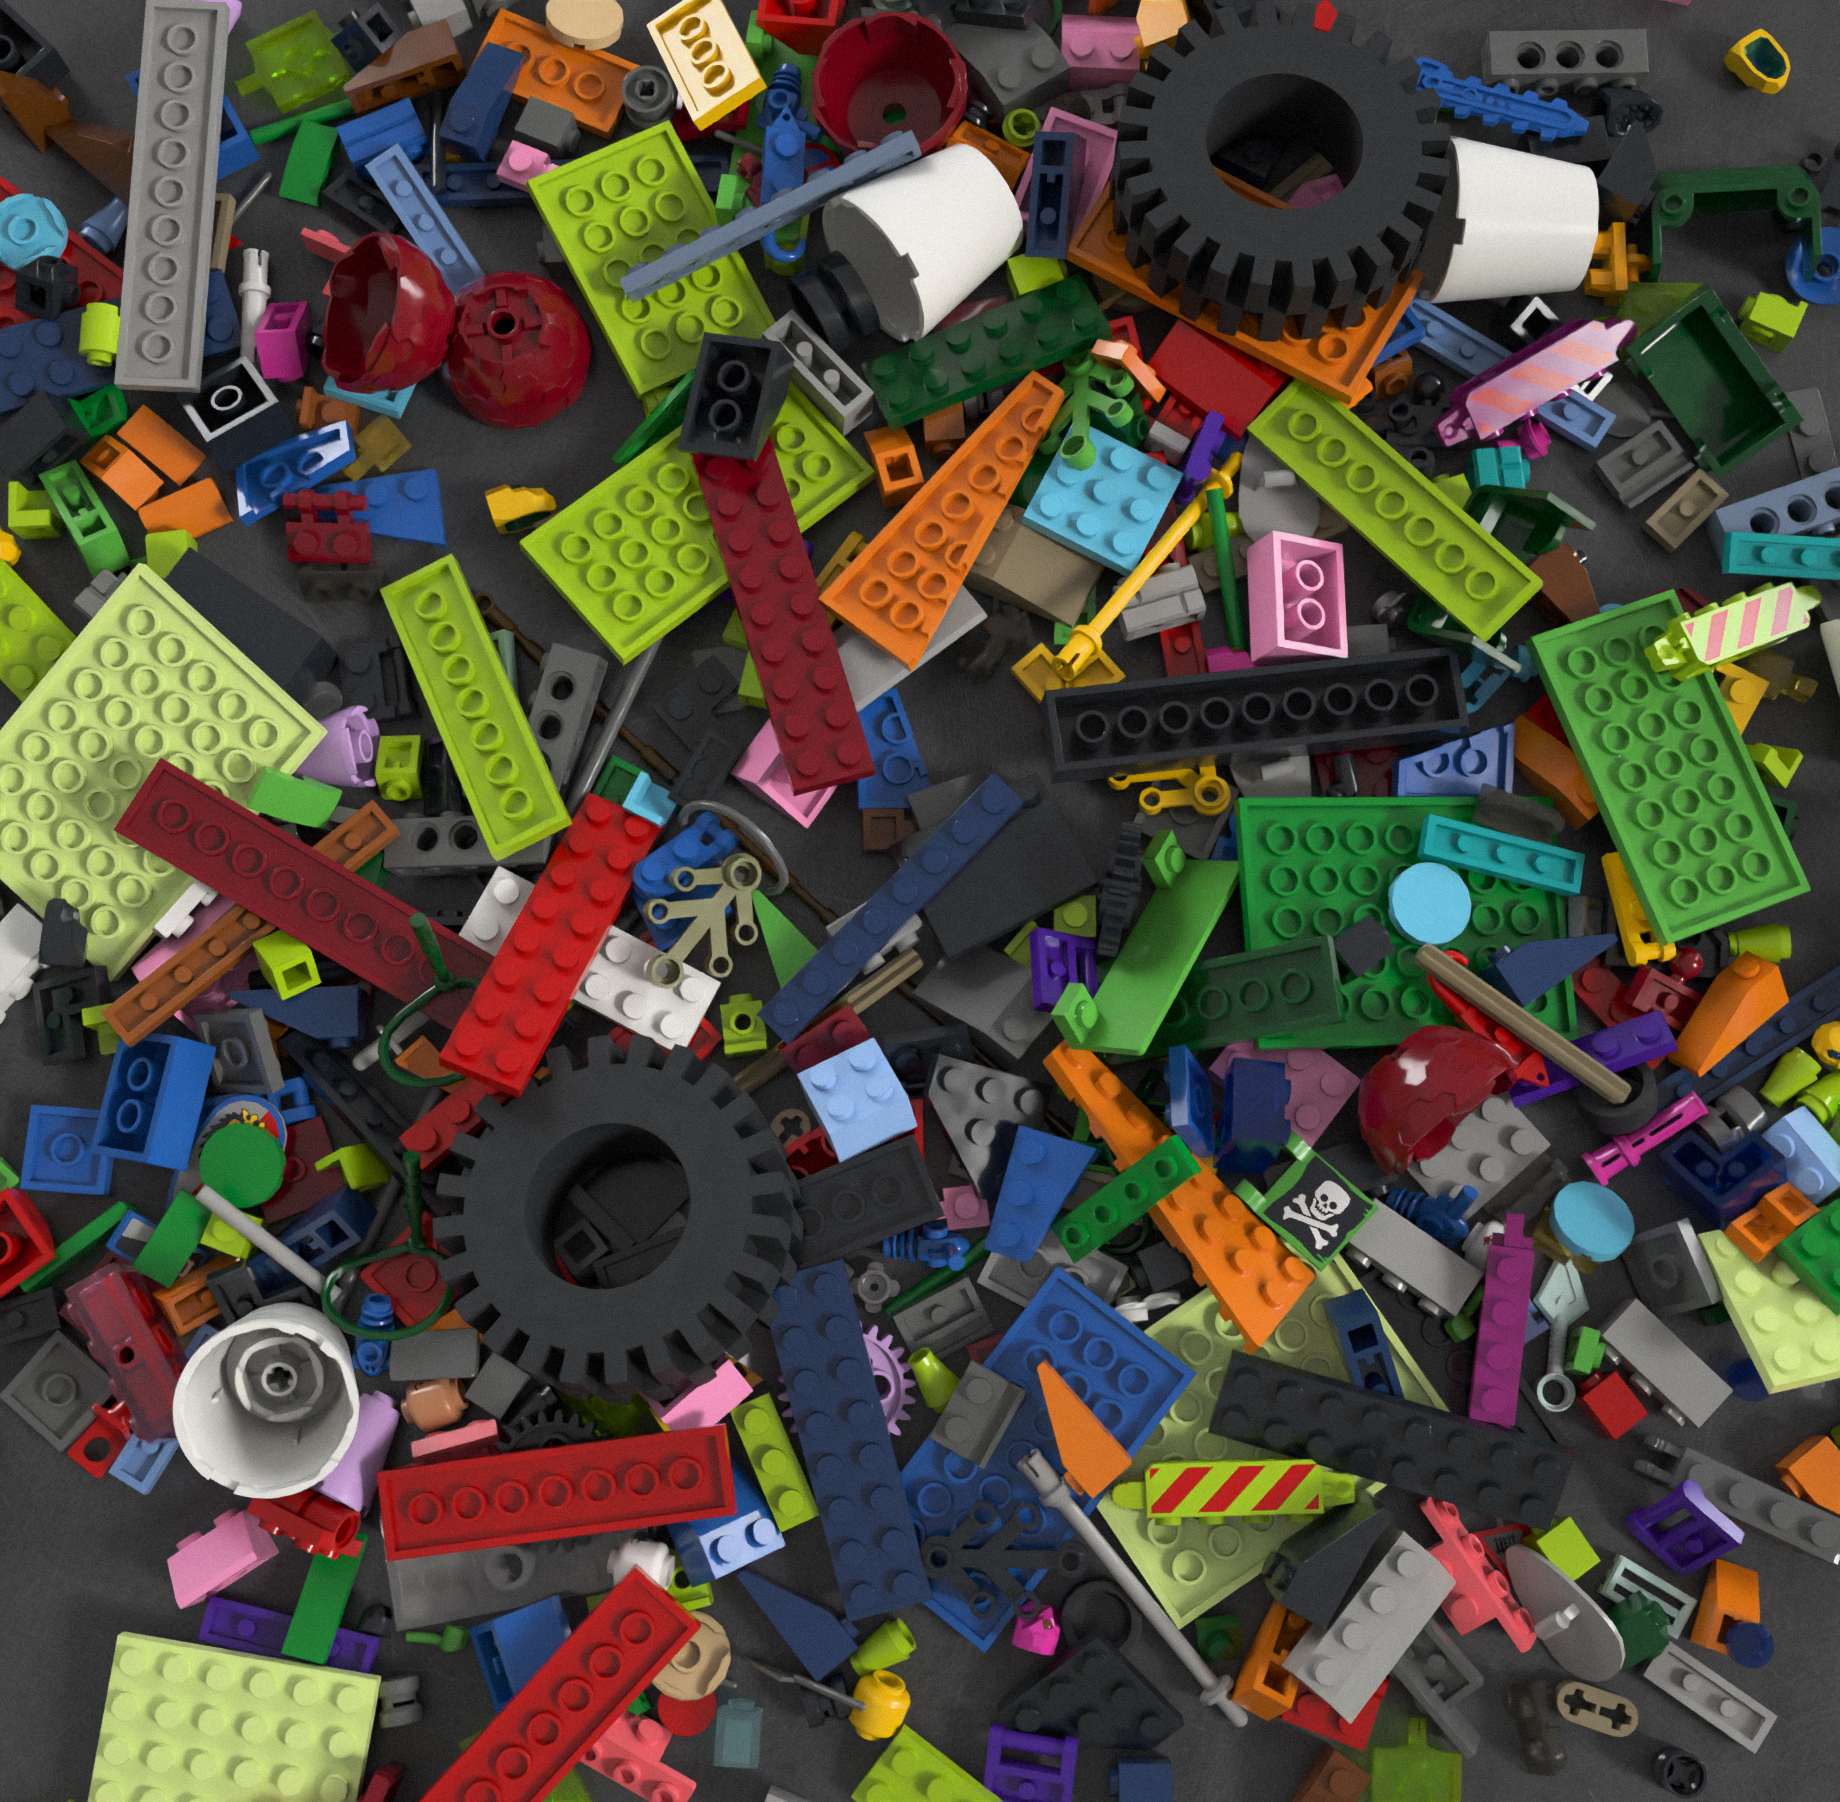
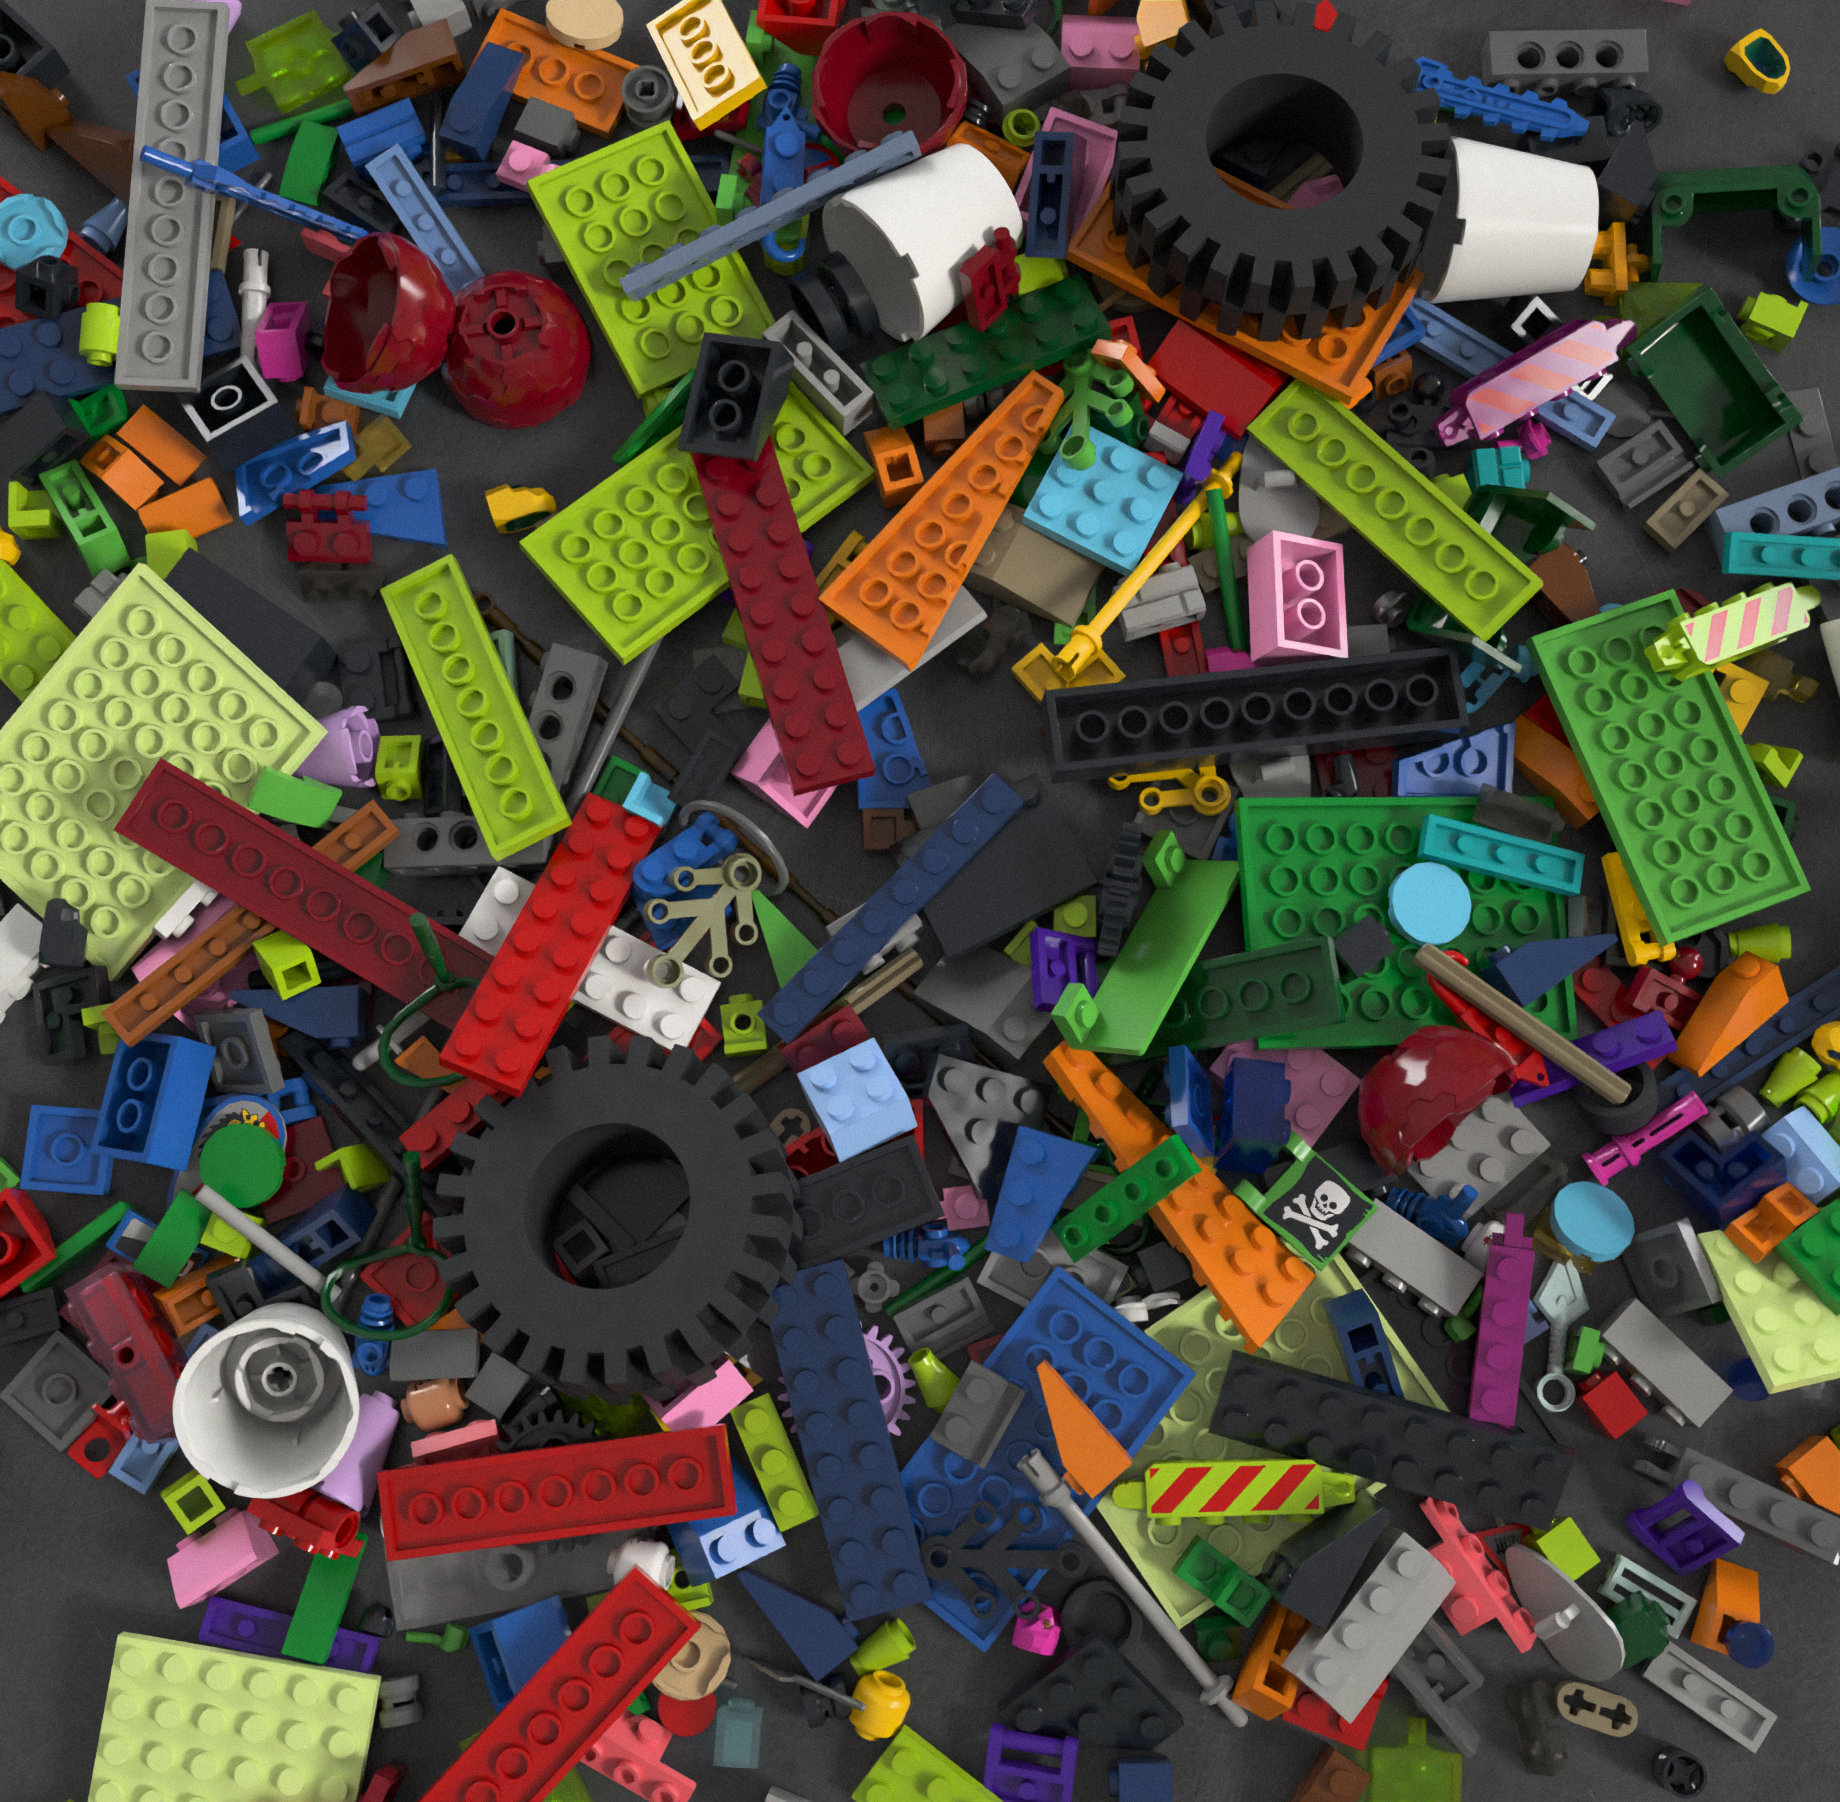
(192, 1501): none -> lime brick
(219, 181): none -> blue bar
(989, 278): none -> dark red plate
(1222, 1581): none -> green slope

